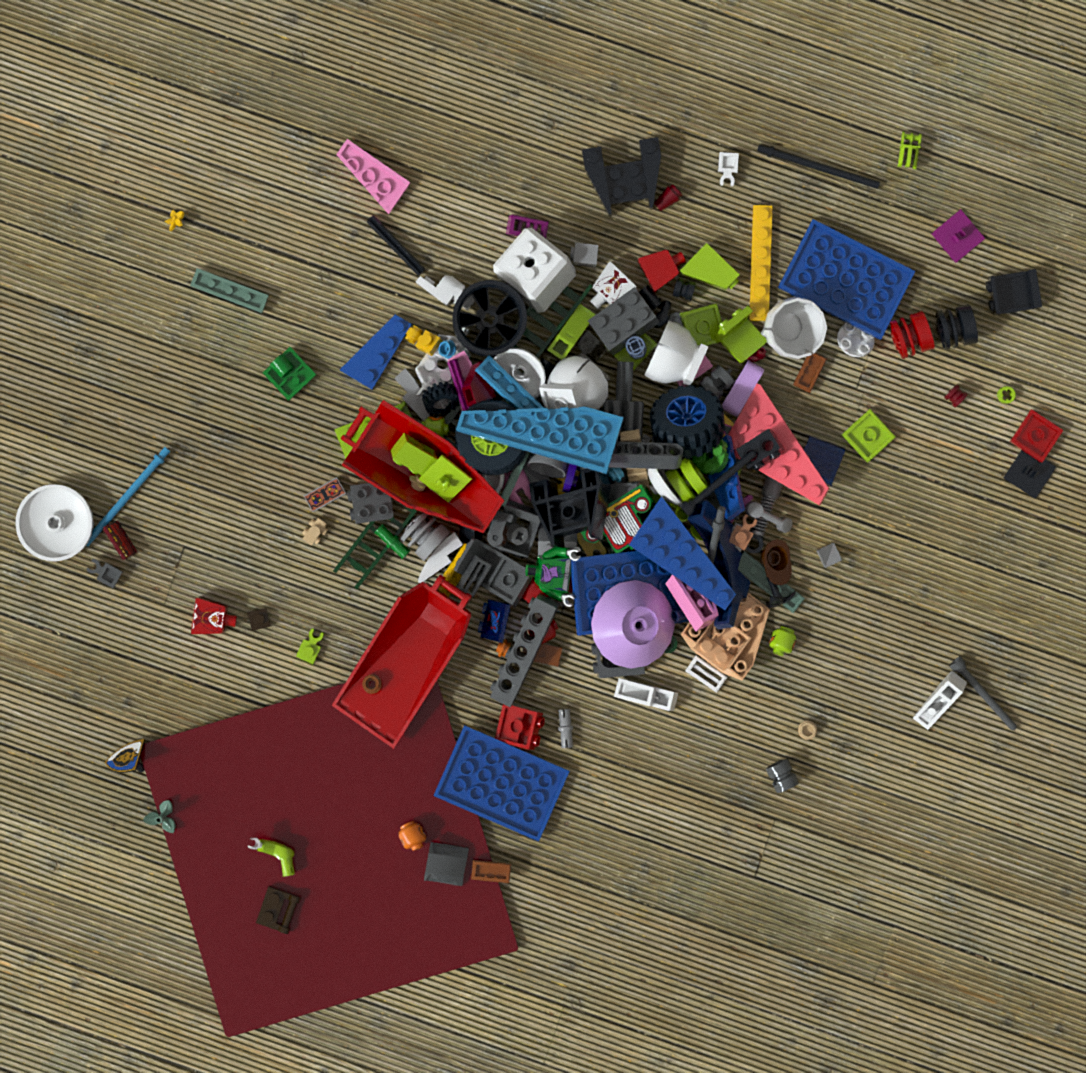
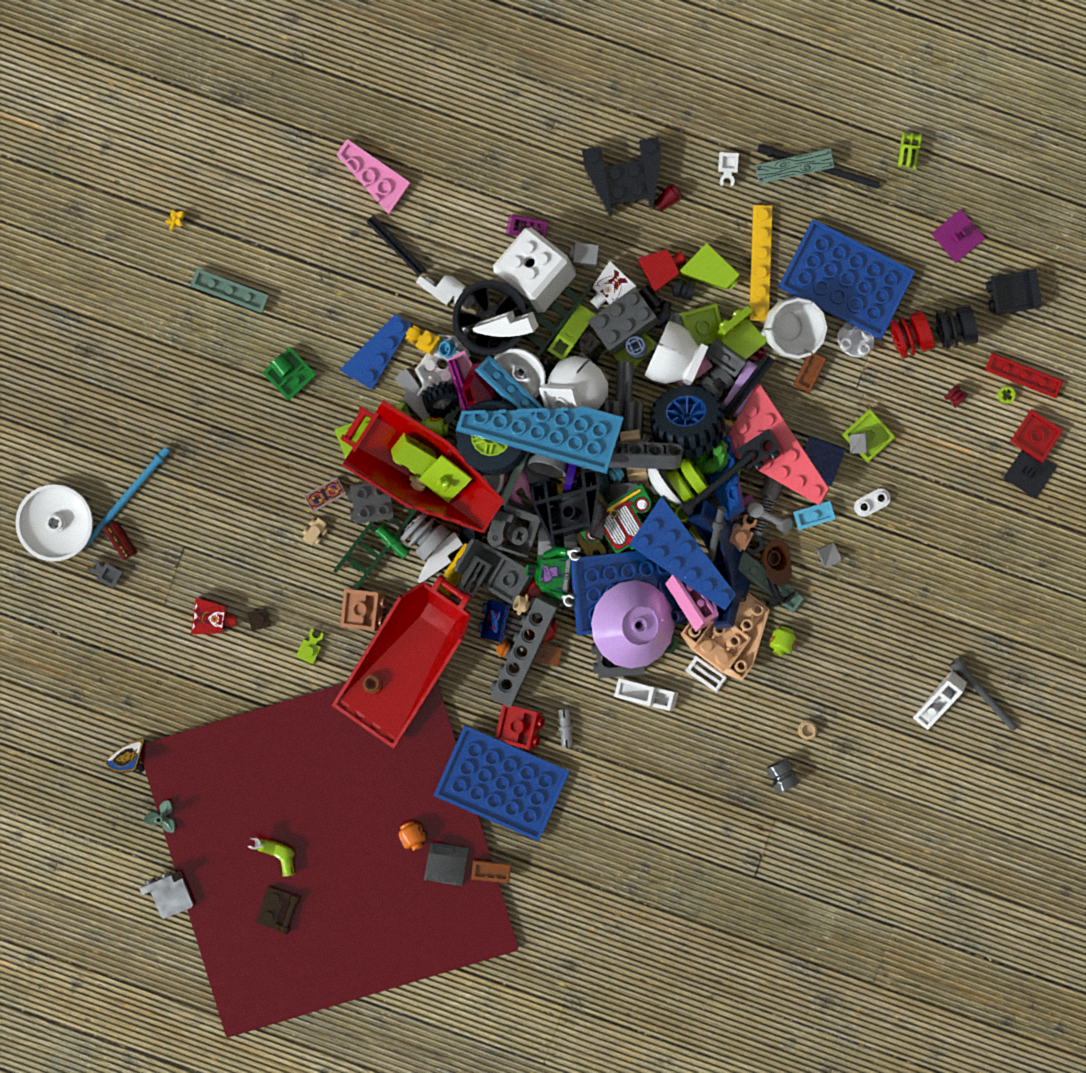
(169, 893): none -> bracket
(363, 609): none -> nougat plate
(507, 325): none -> white slope
(521, 604): none -> tan plate
(725, 357): none -> dark grey panel
(747, 387): none -> black axle
(794, 166): none -> sand green tile
(814, 515): none -> medium azure plate
(858, 443): none -> light grey slope
(872, 502): none -> white plate
(1023, 375): none -> red tile

